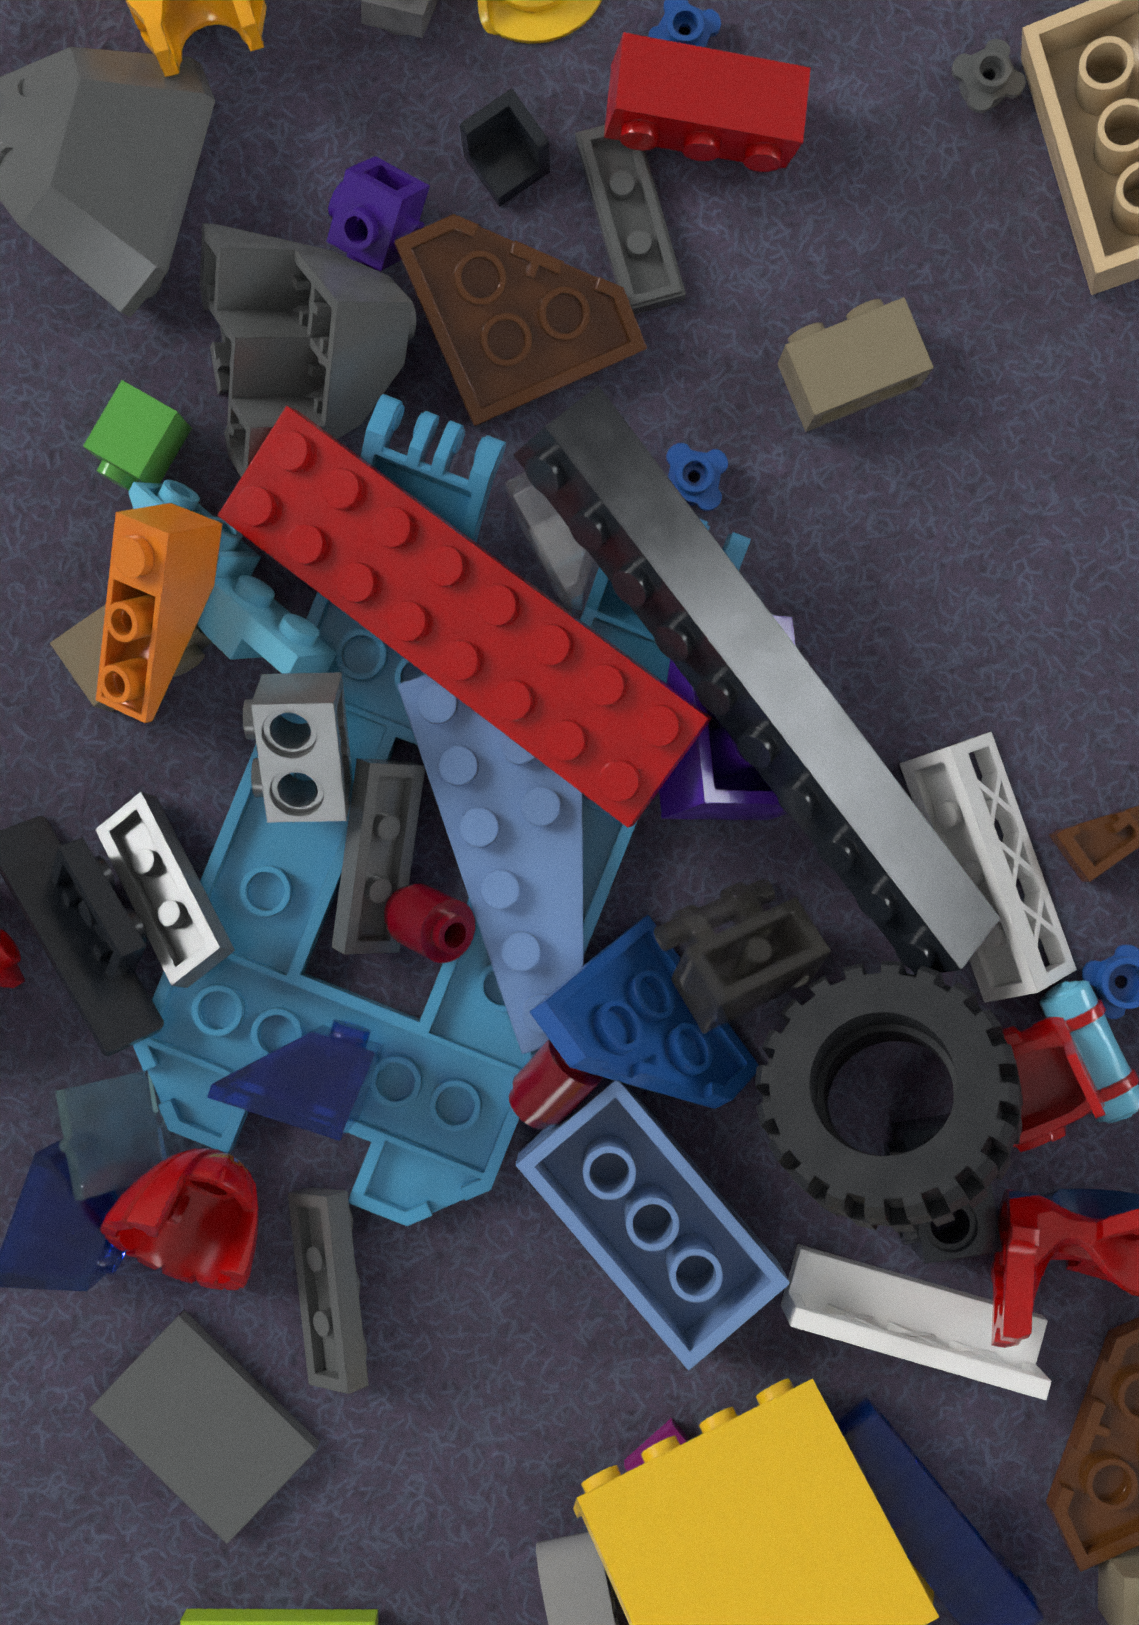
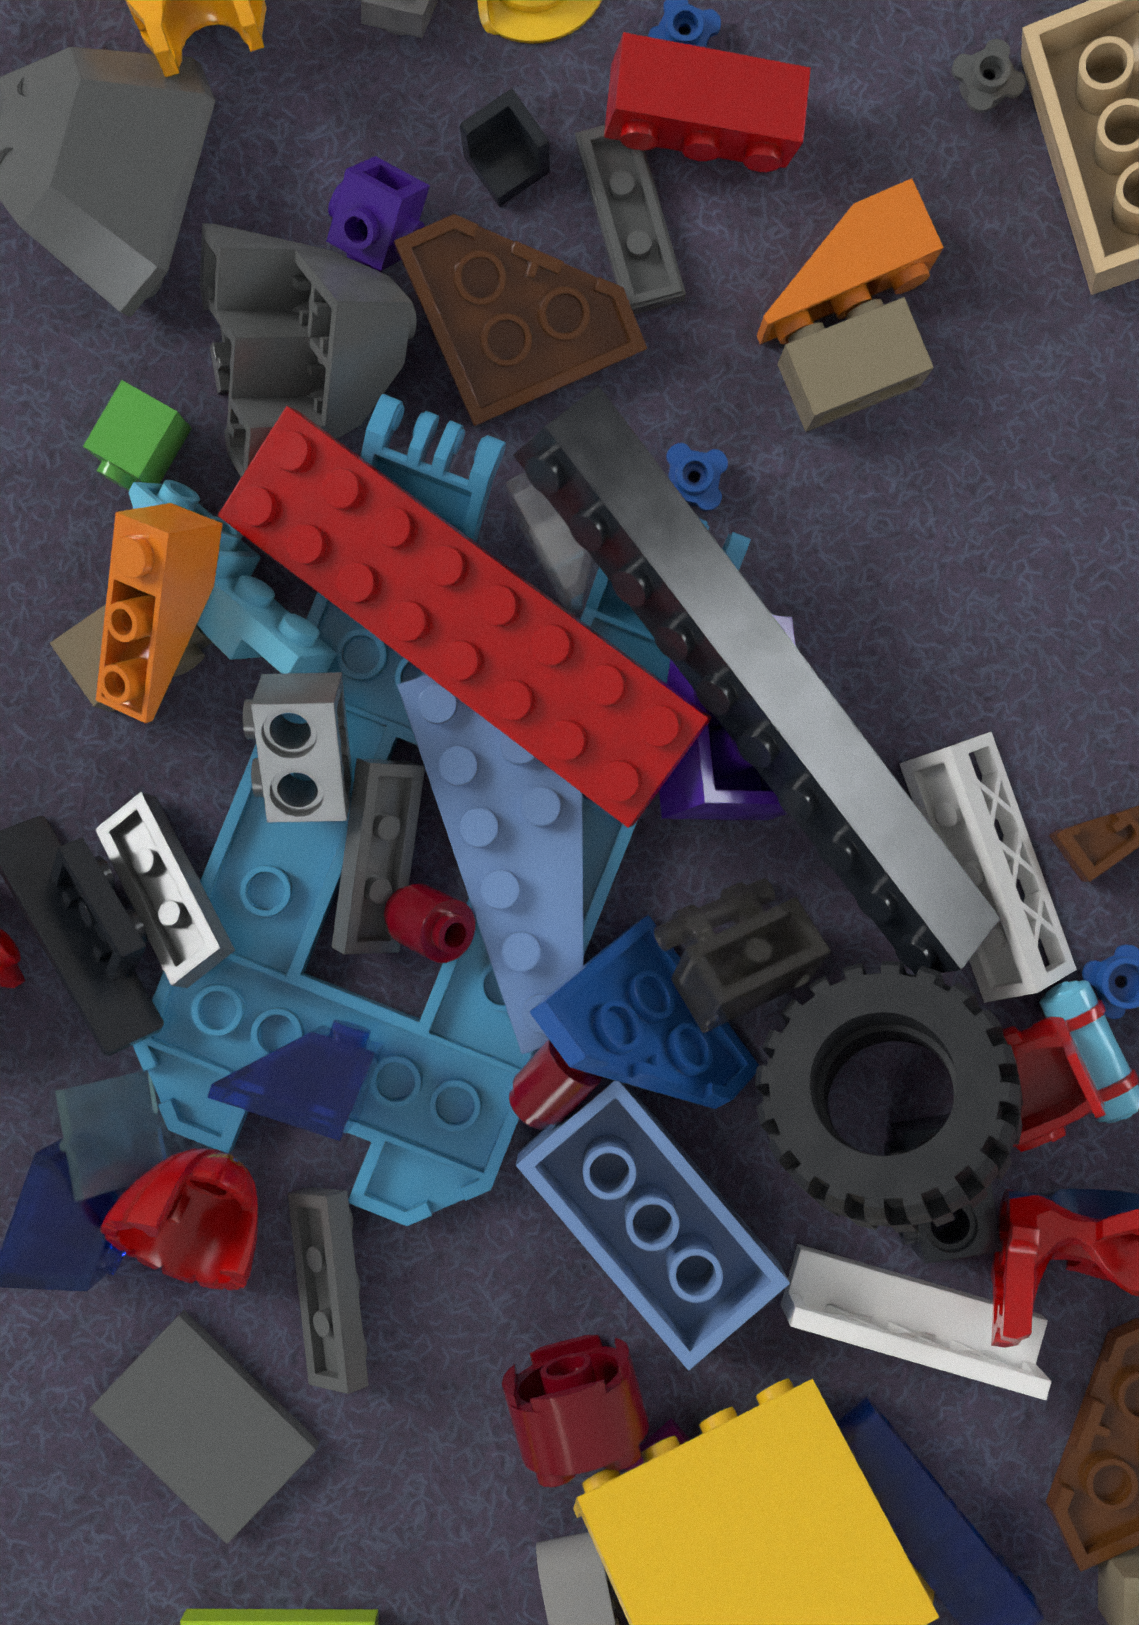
(576, 1409): none -> dark red brick
(872, 248): none -> orange slope

